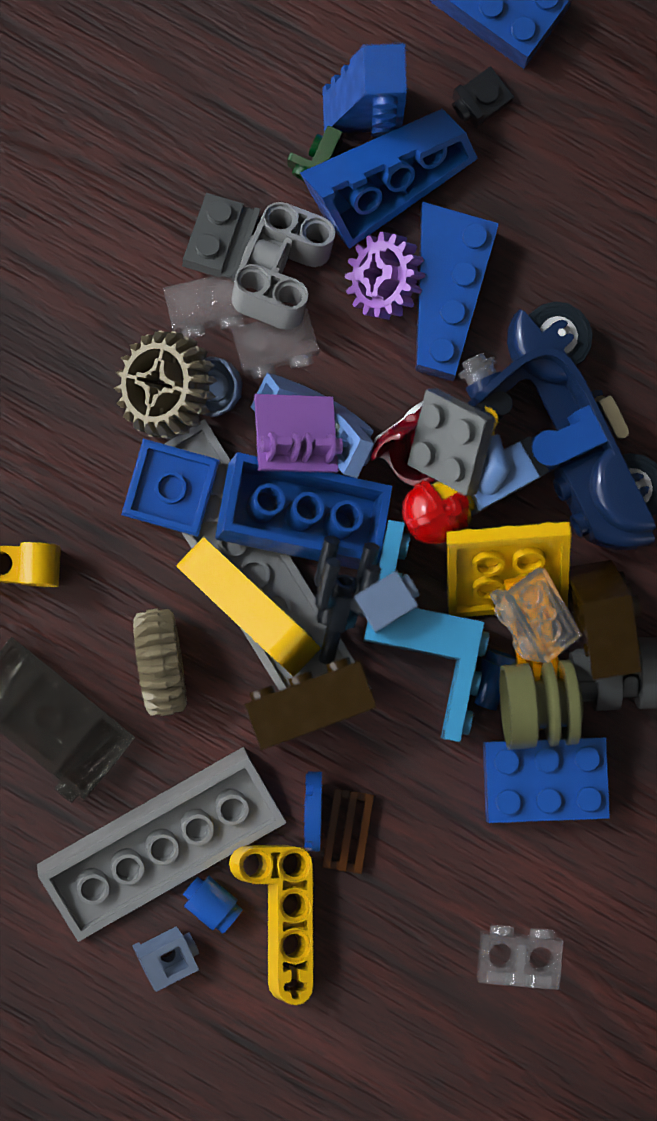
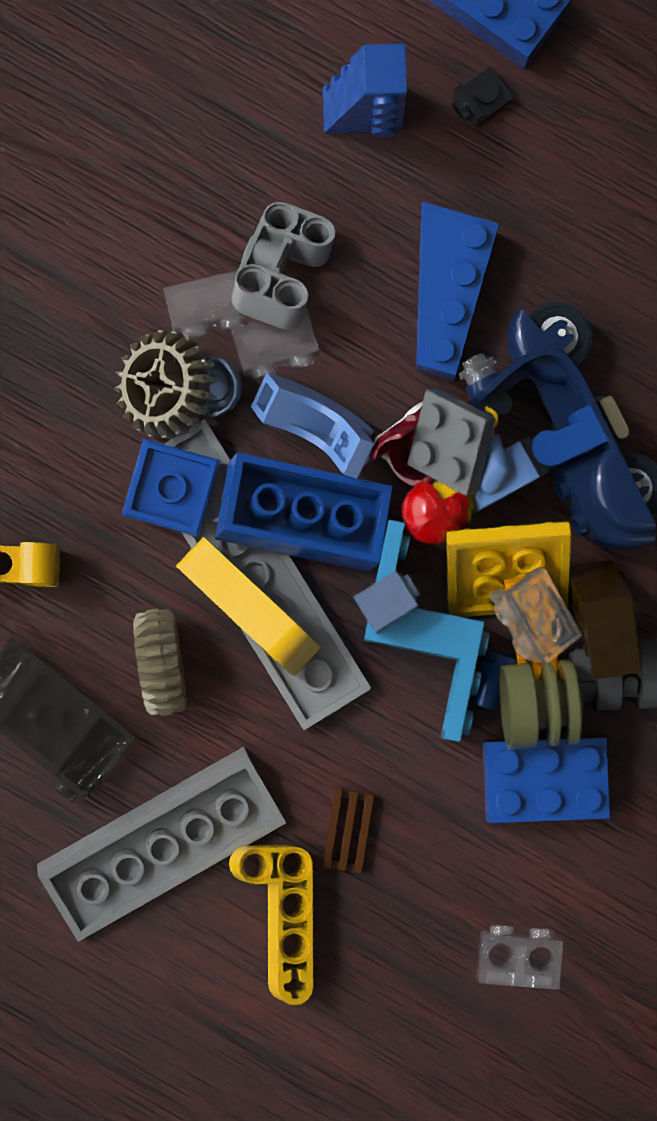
(167, 970): sand blue brick -> none
(211, 904): blue brick -> none
(220, 236): dark grey plate -> none
(296, 433): medium lavender hinge -> none
(309, 703): dark brown brick -> none
(312, 817): blue tile -> none
(321, 150): dark green bracket -> none
(336, 592): black plant -> none
(384, 275): medium lavender gear -> none
(388, 174): blue wedge -> none

